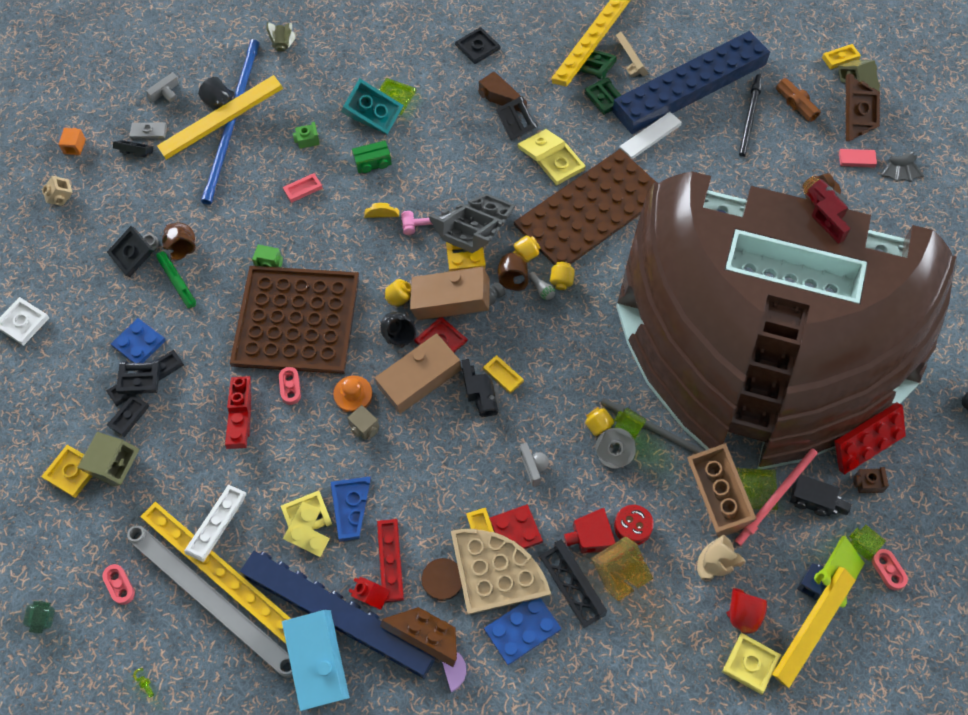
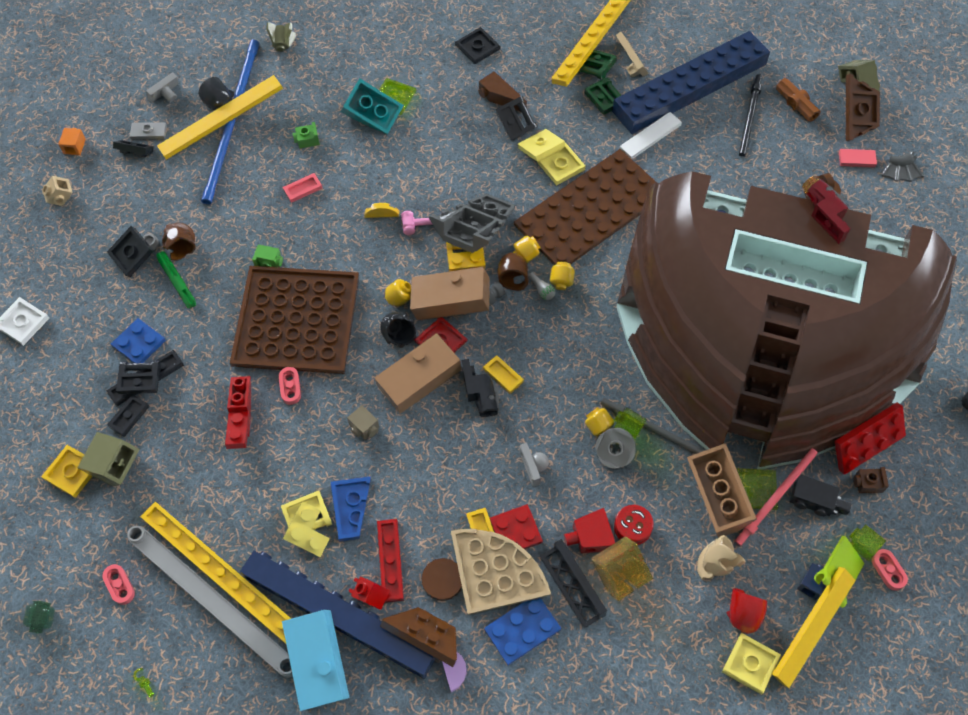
(215, 523): white tile -> none
(352, 393): orange plate -> none
(372, 157): green brick -> none
(841, 56): yellow plate -> none

